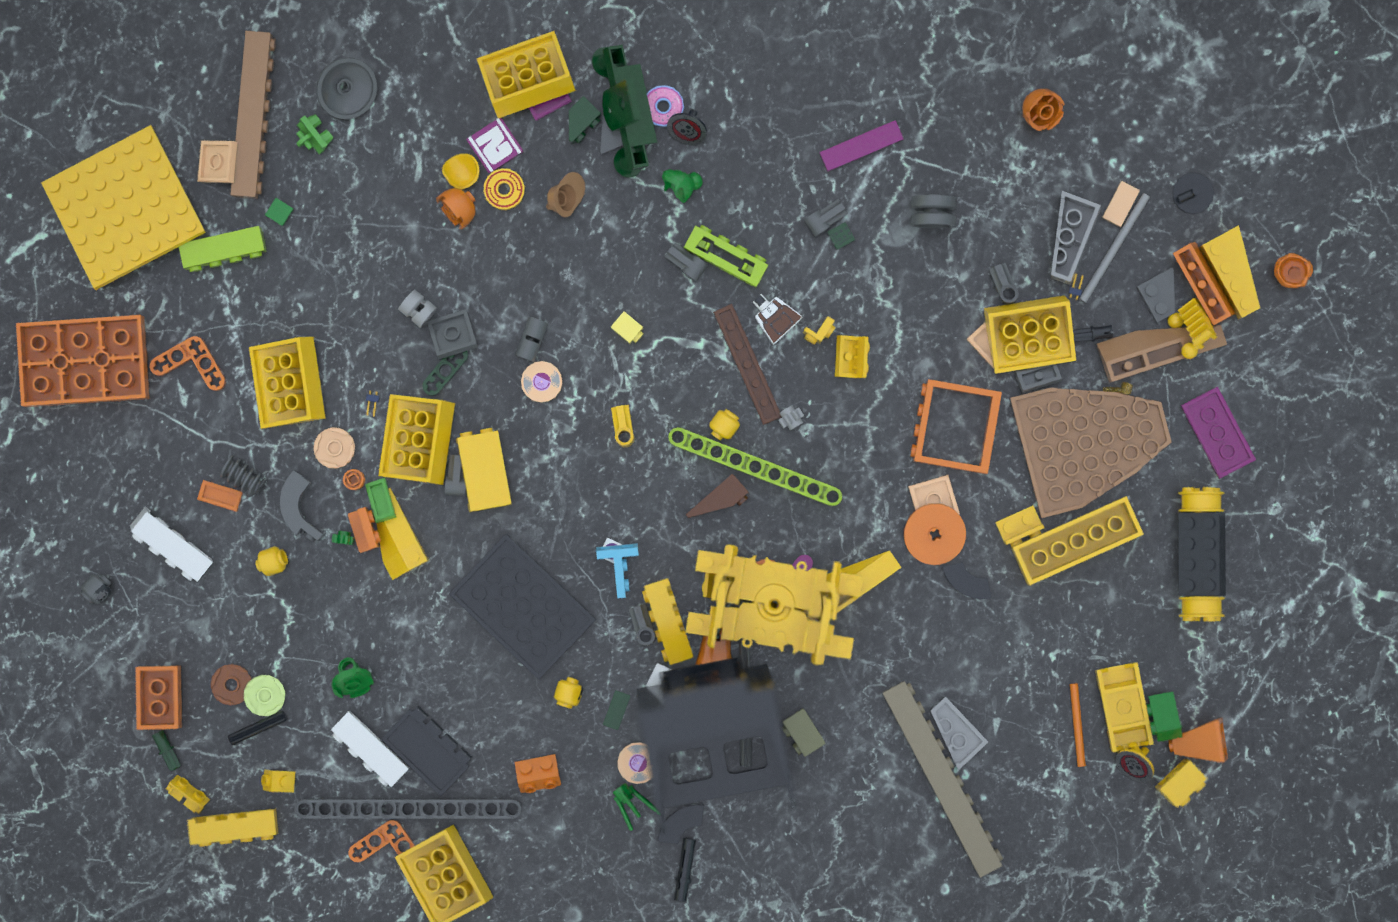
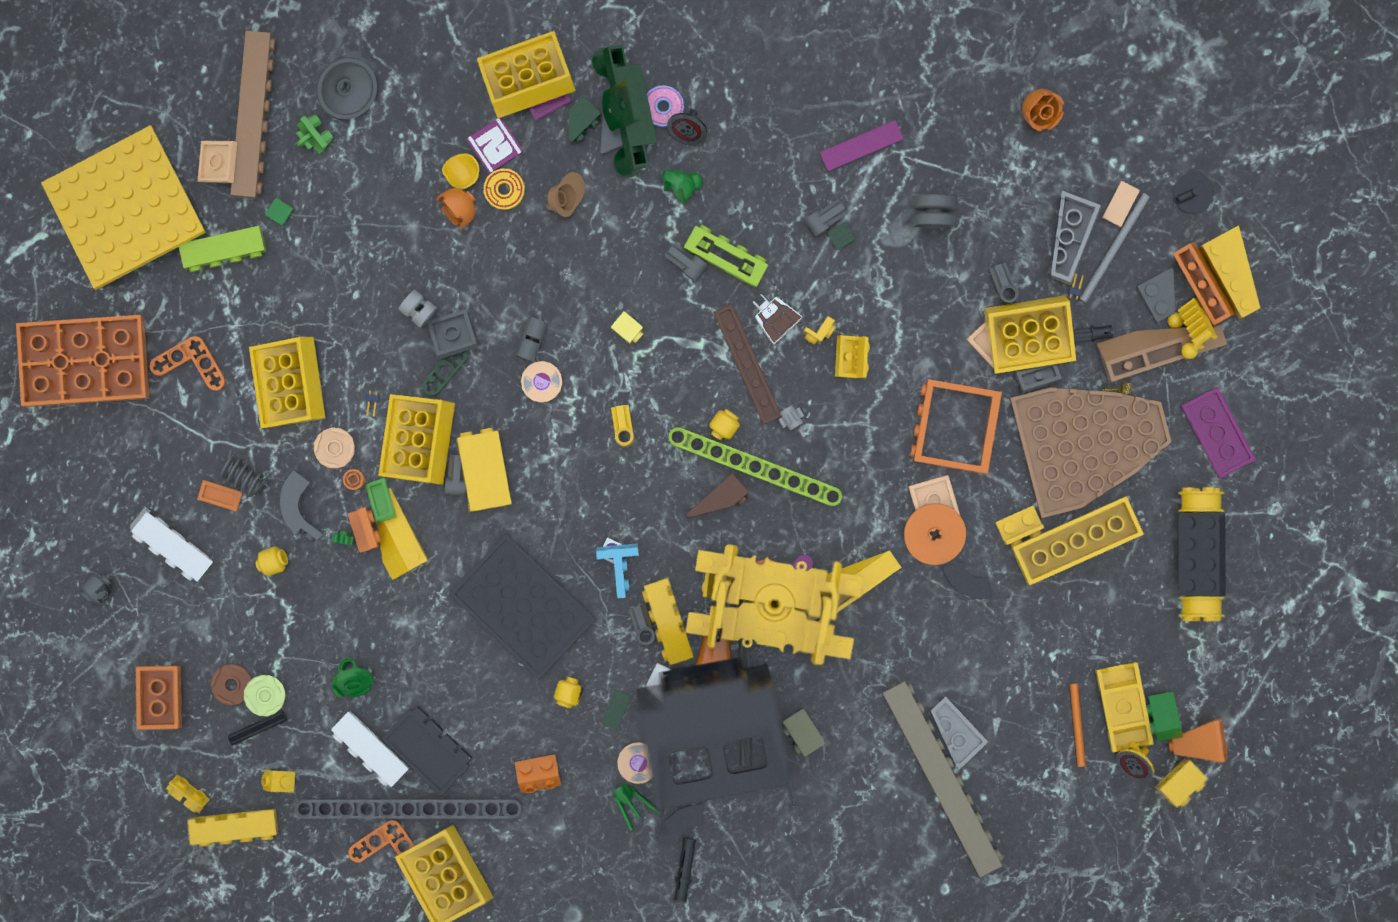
(166, 750): dark green axle -> none
(1293, 270): orange hair -> none

